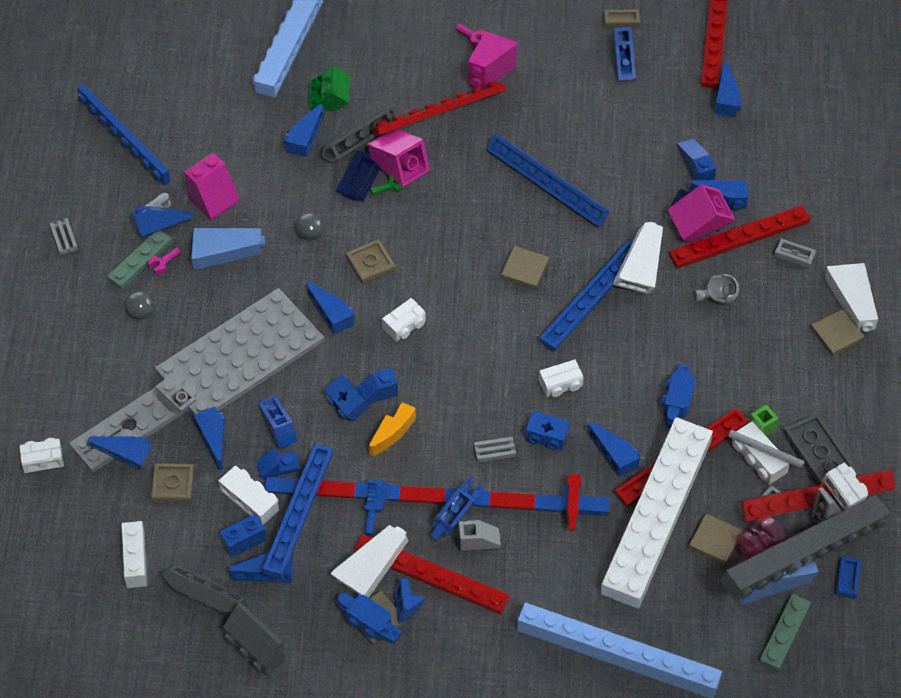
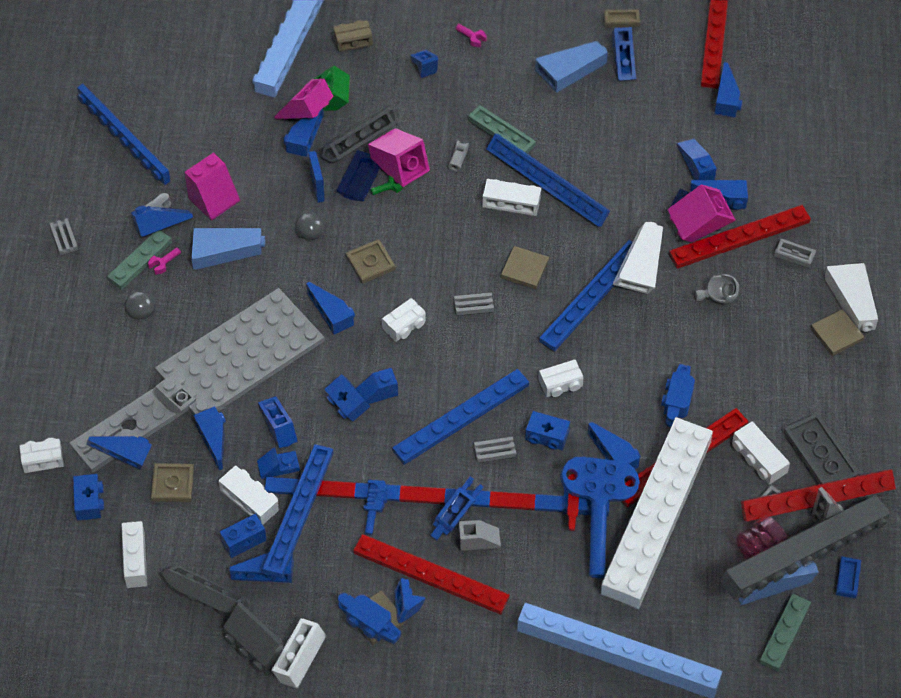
(87, 497): none -> blue brick
(299, 653): none -> white brick
(307, 101): none -> dark pink slope
(316, 176): none -> blue tile
(352, 35): none -> dark tan brick
(371, 562): white slope -> none
(392, 429): light orange slope -> none
(426, 62): none -> blue slope
(432, 109): red plate -> none
(458, 156): none -> light grey bar
(460, 416): none -> blue plate
(473, 301): none -> light grey tile
(491, 59): dark pink slope -> none
(494, 125): none -> sand green plate
(511, 197): none -> white brick
(571, 64): none -> medium blue slope
(599, 482): none -> blue piece
(715, 539): dark tan tile -> none
(765, 420): bright green brick -> none
(767, 449): light grey bar -> none
(845, 486): white brick -> none

